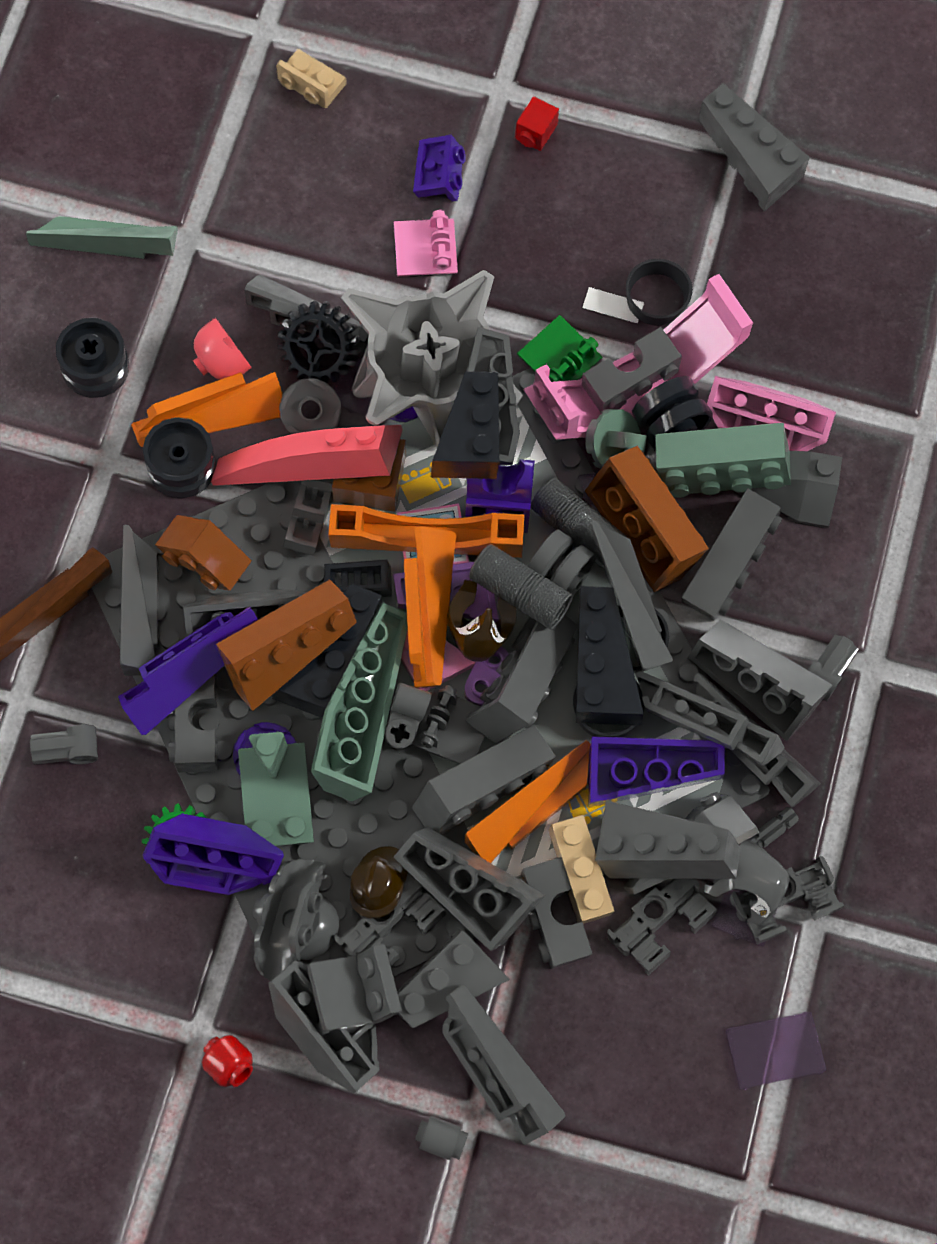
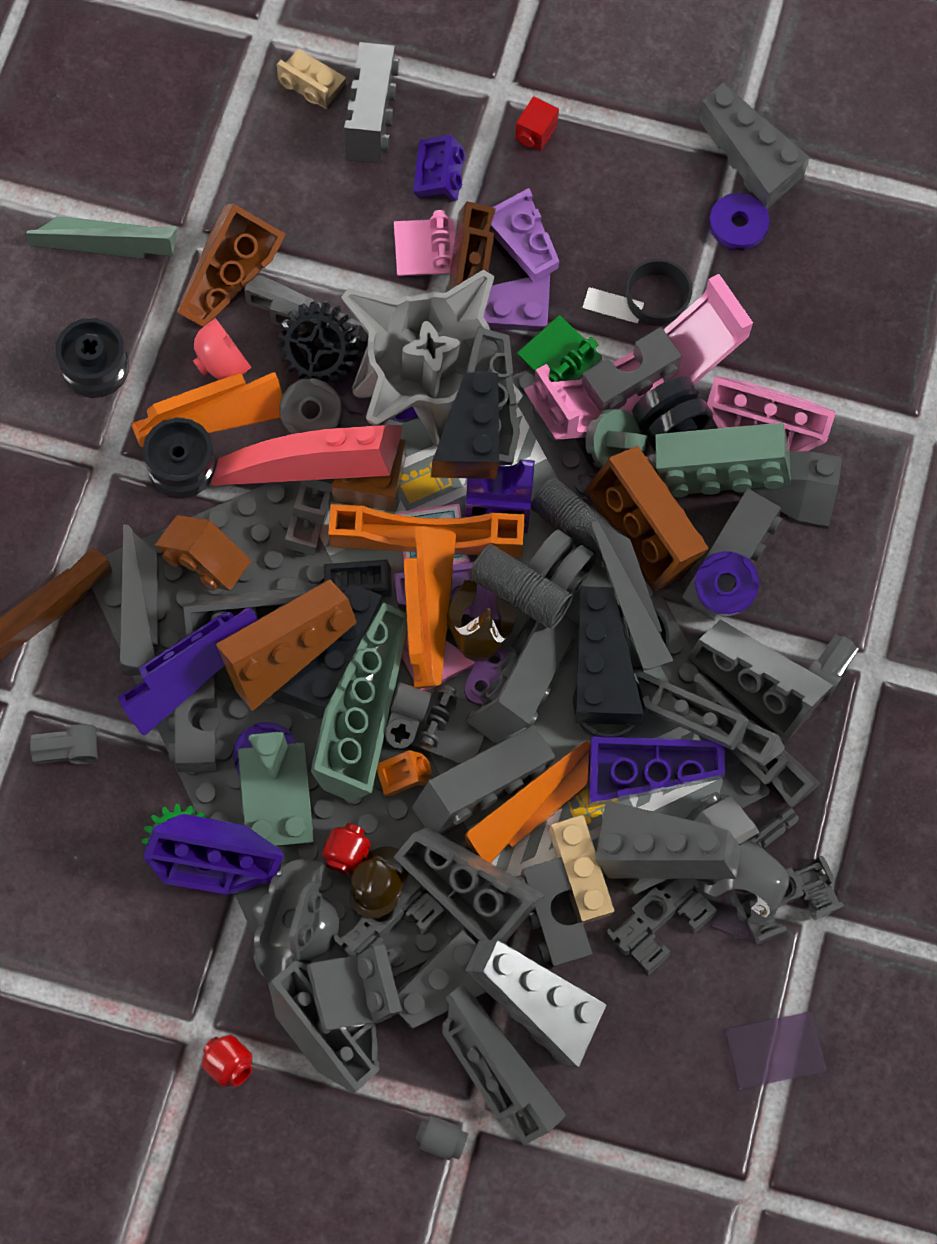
(231, 258): none -> dark orange wedge
(346, 848): none -> red head
(369, 103): none -> wedge
(403, 772): none -> orange bracket
(472, 242): none -> reddish brown wedge
(519, 305): none -> medium lavender wing
(522, 235): none -> medium lavender wing
(544, 1003): none -> wedge
(727, 602): none -> dark purple tile
(741, 206): none -> dark purple tile

